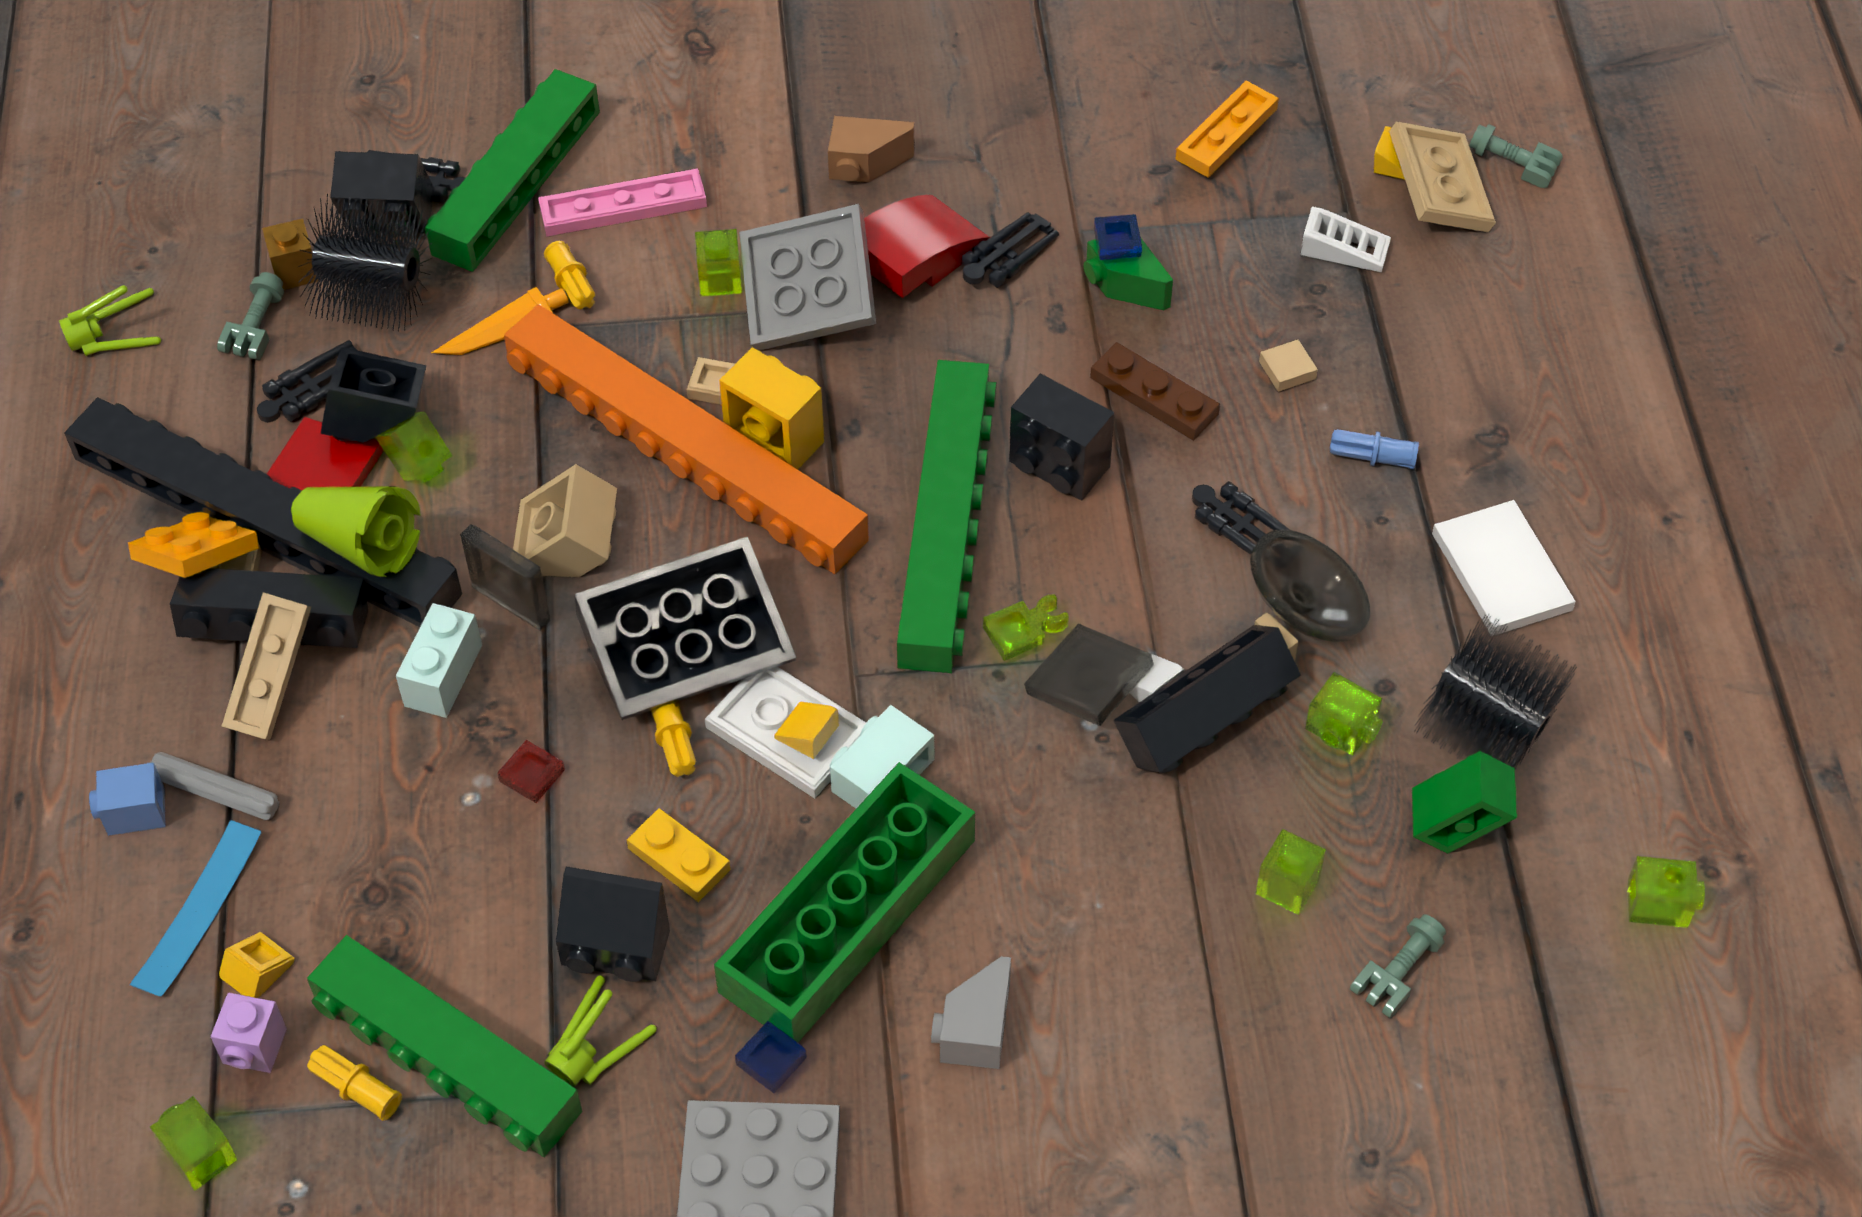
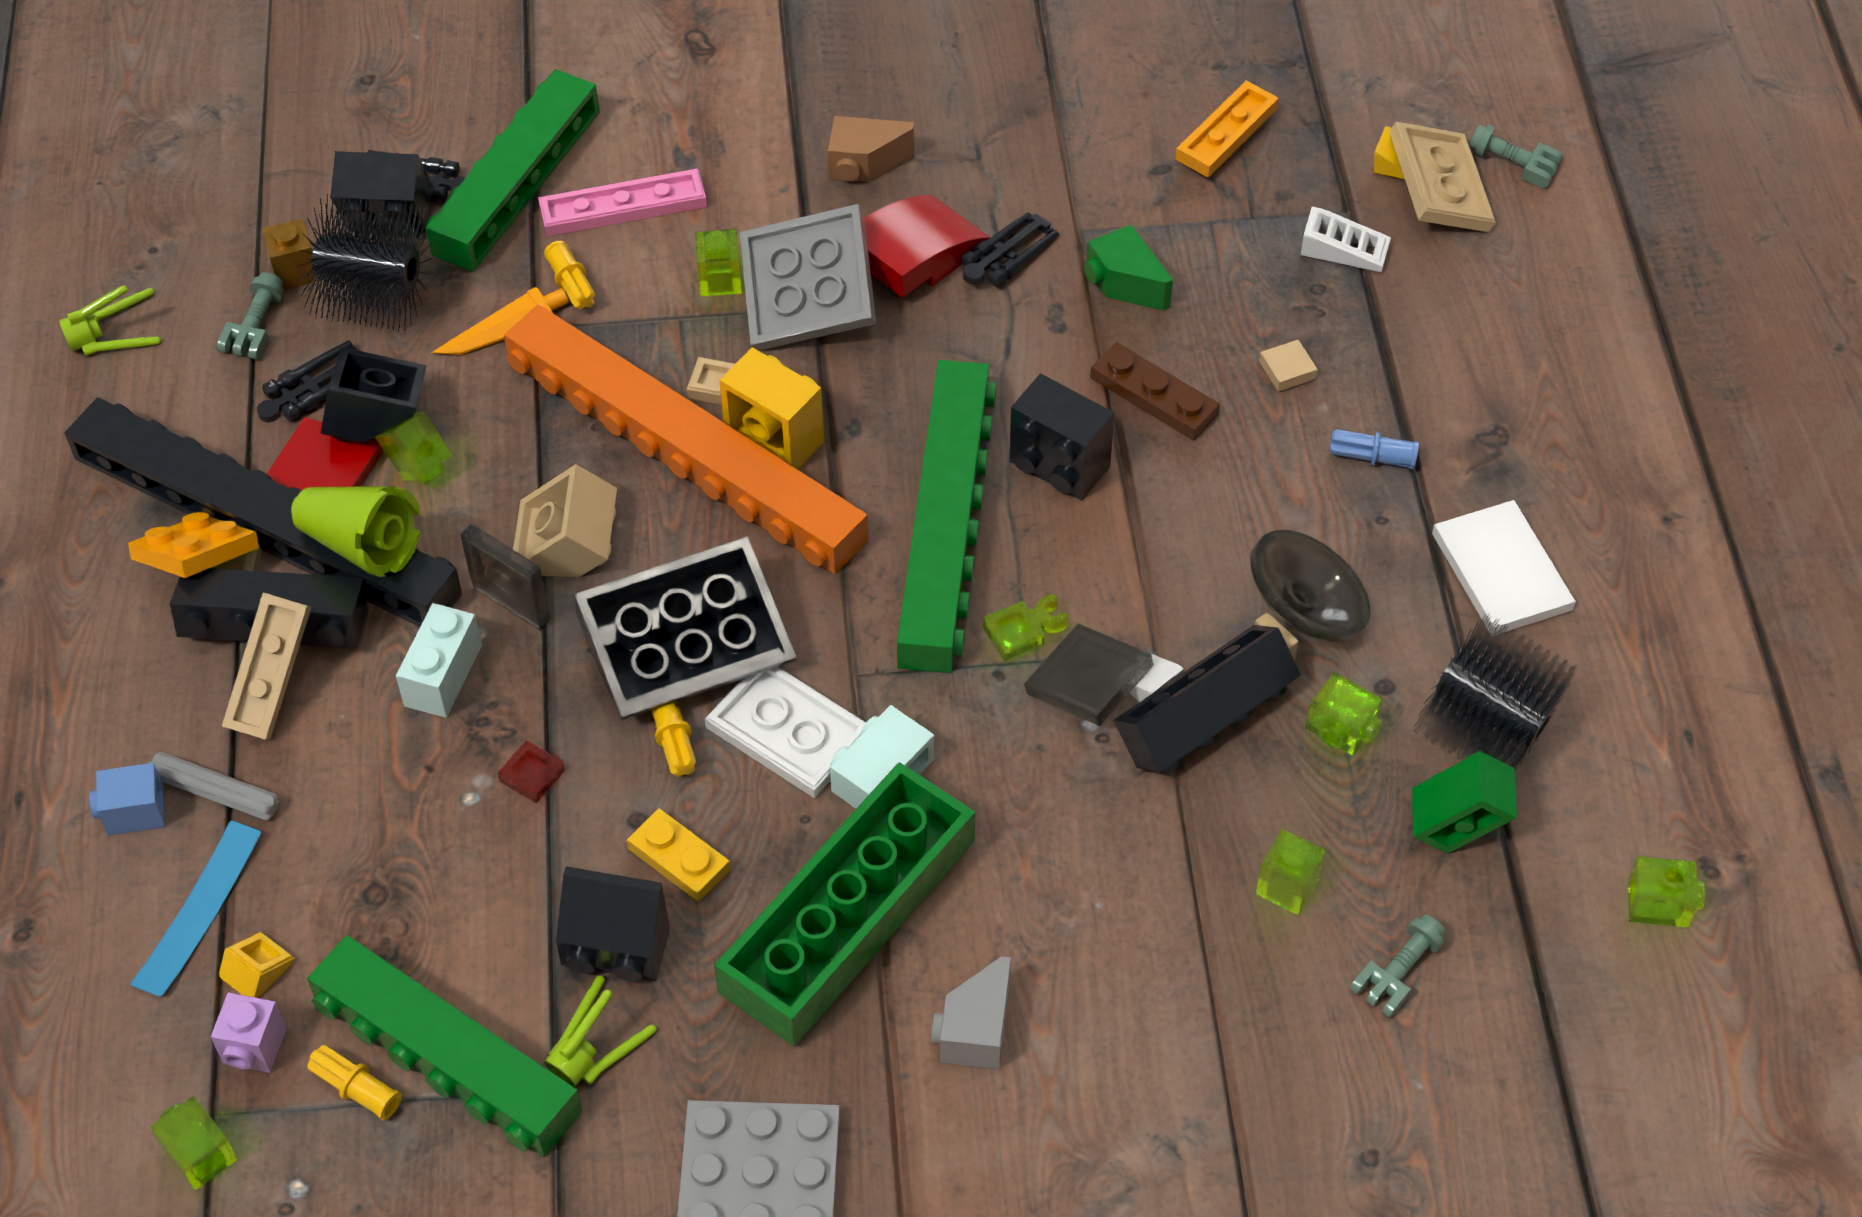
(770, 1057): clear blue plate -> none
(808, 727): yellow slope -> none
(1117, 237): clear blue plate -> none
(1205, 499): black piece -> none

